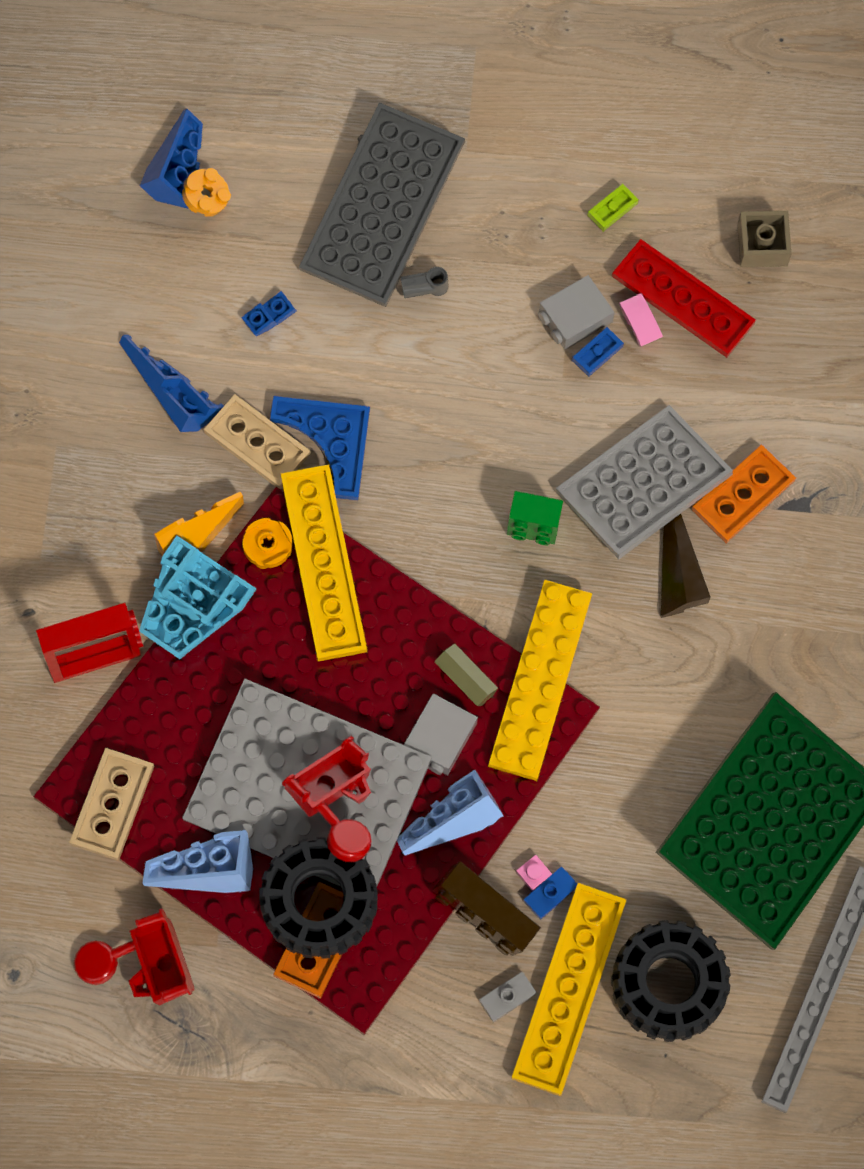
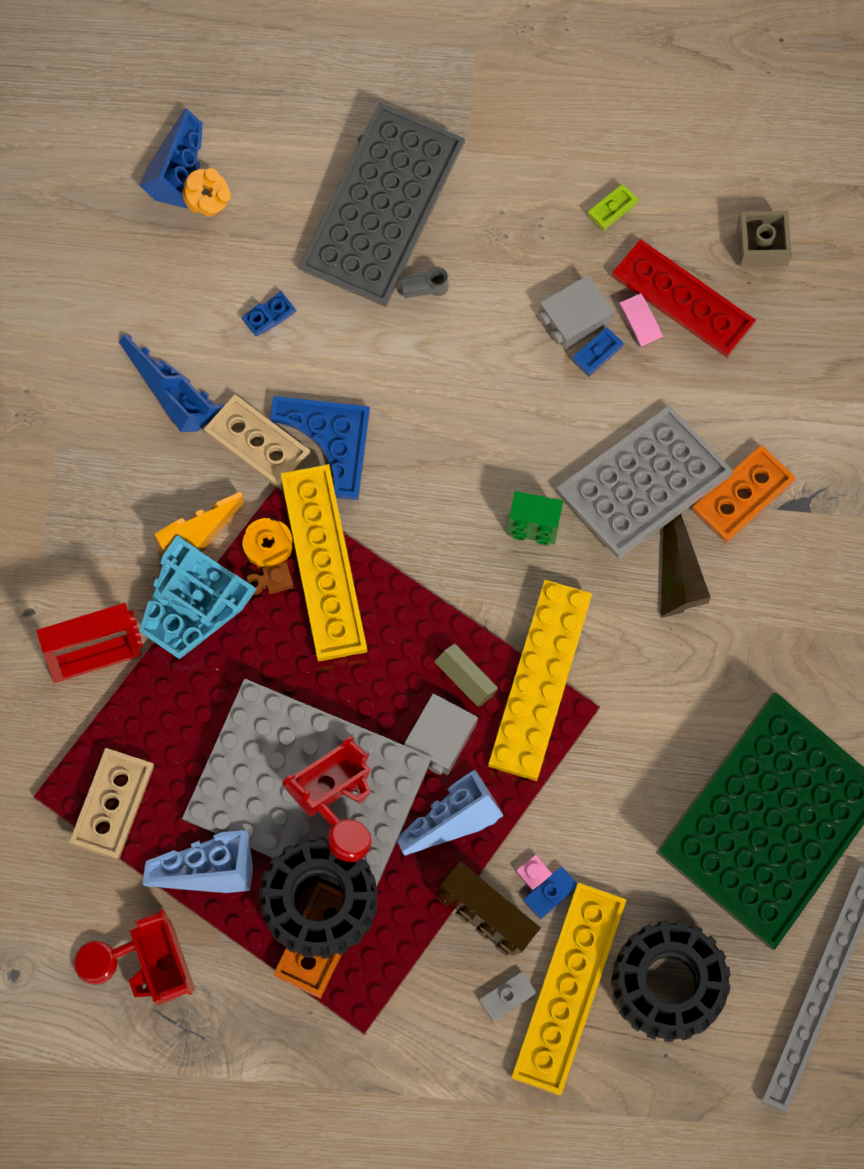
(275, 578): none -> dark orange plate

